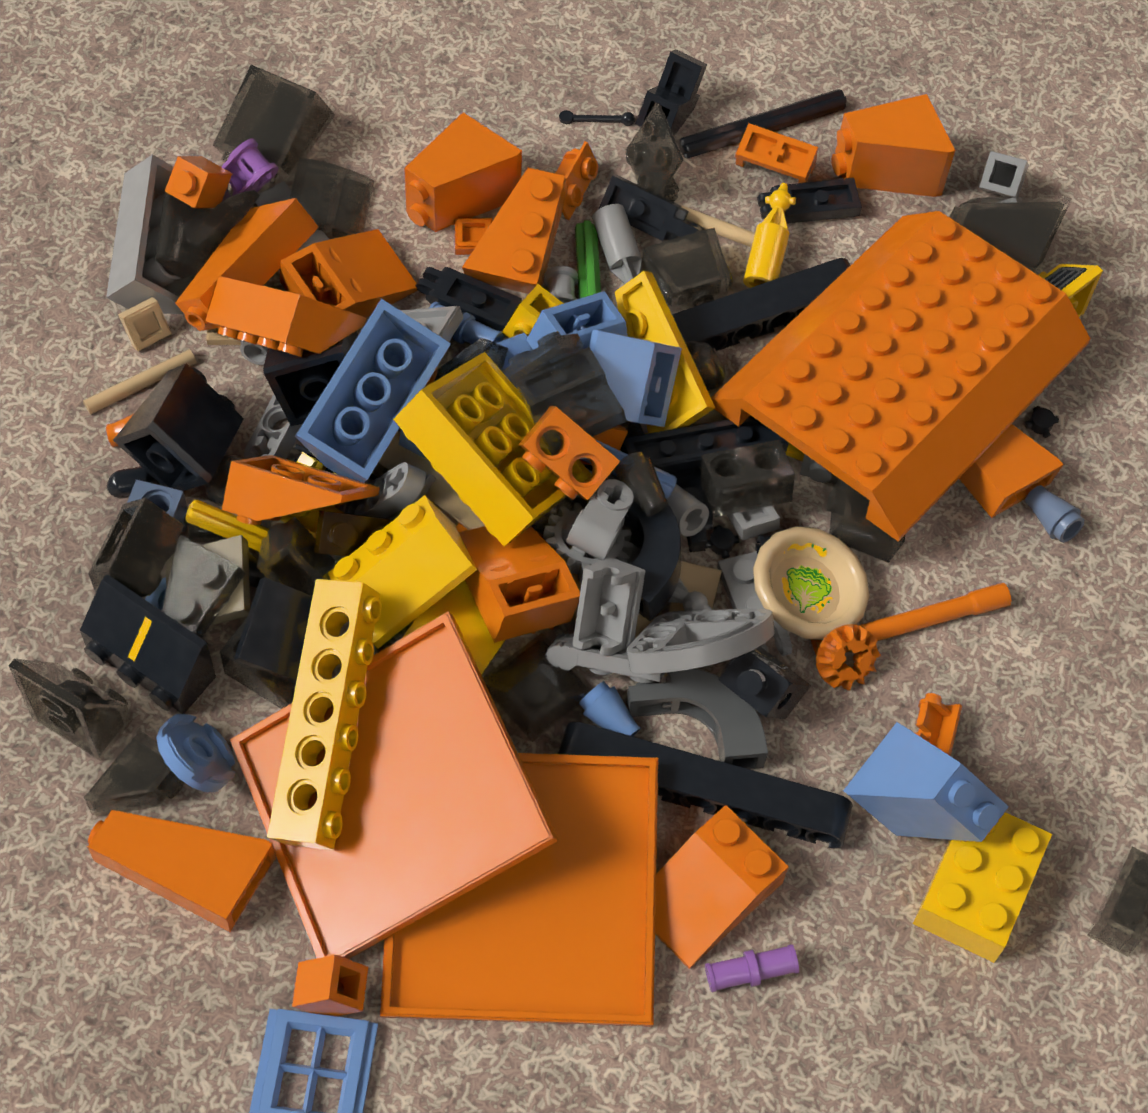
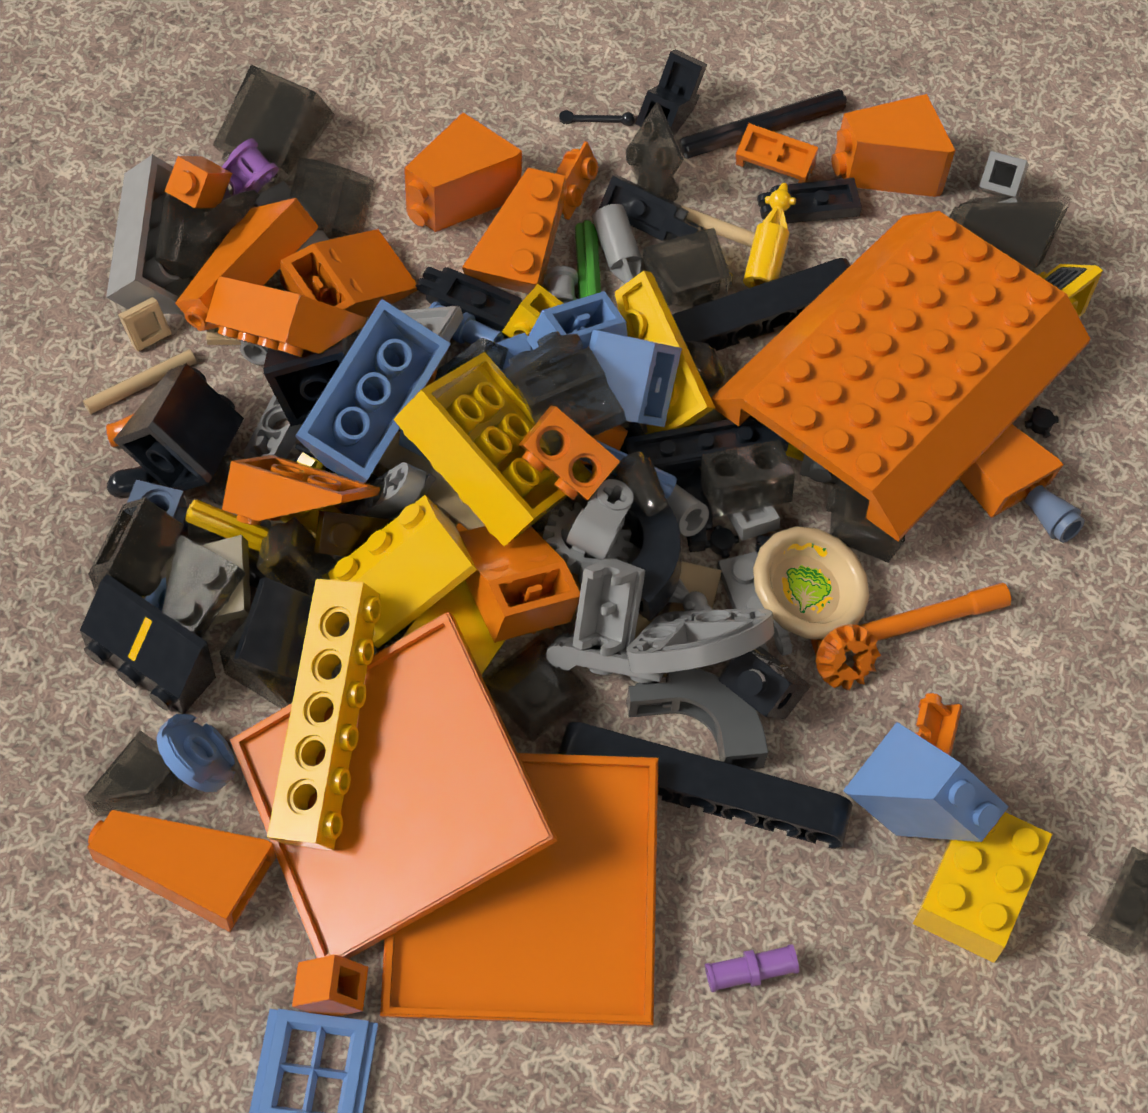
(72, 705): clear smoke slope -> none
(468, 233): orange tile -> none
(608, 710): medium blue cone -> none
(713, 885): orange slope -> none

